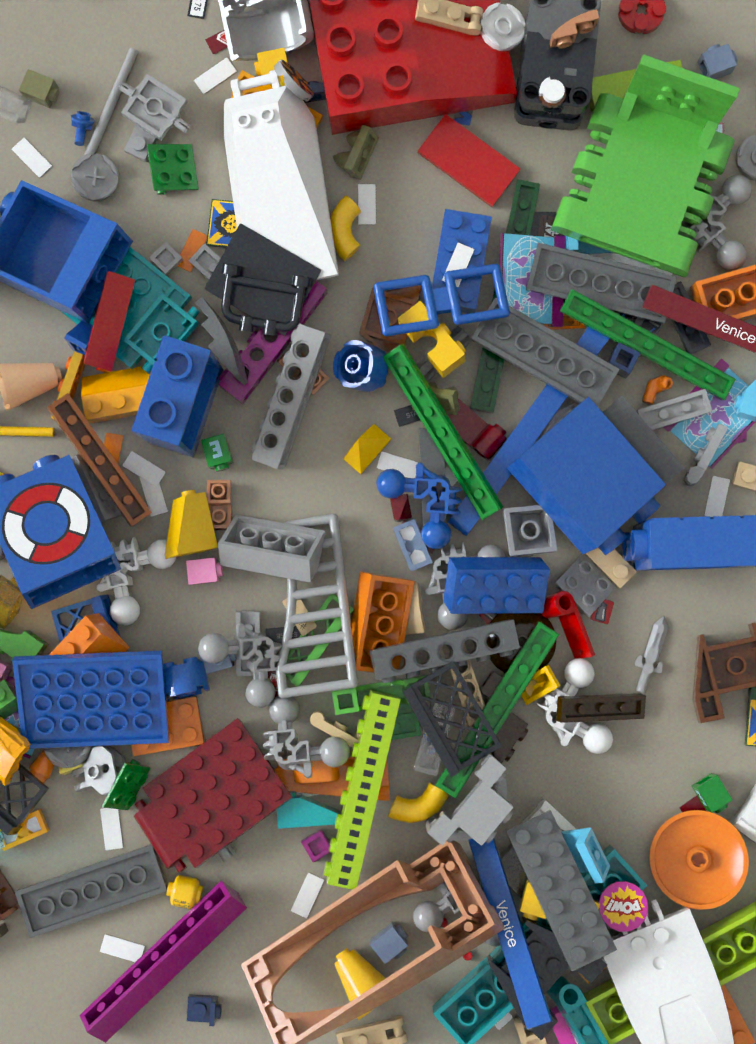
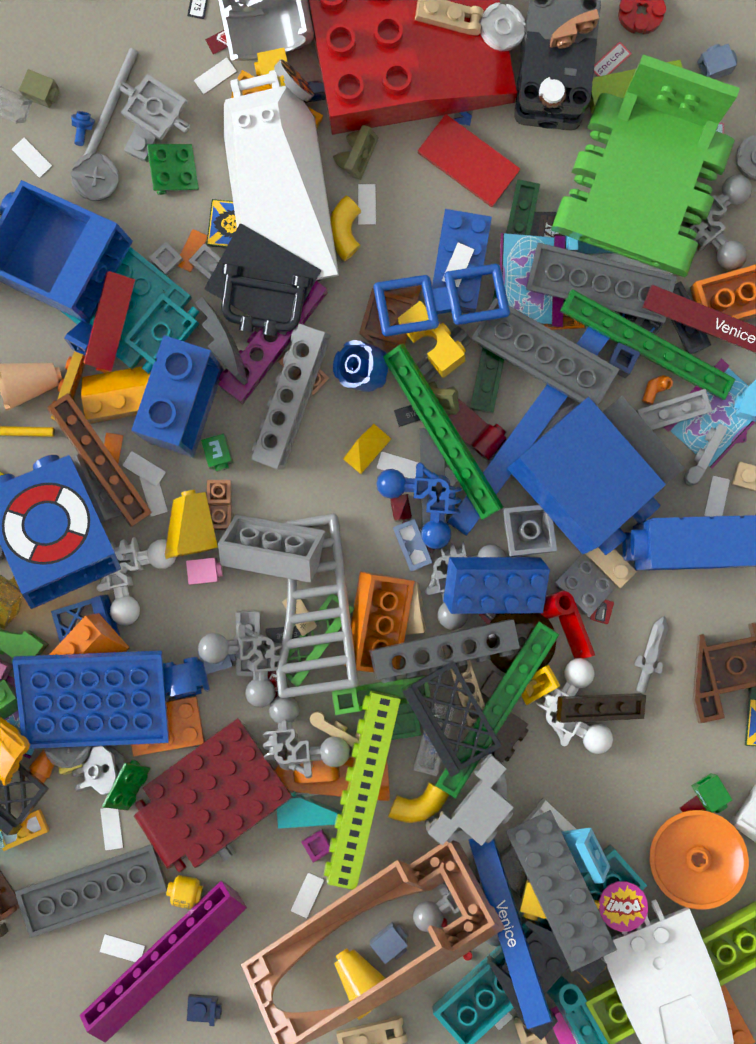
(611, 60): none -> white sticker

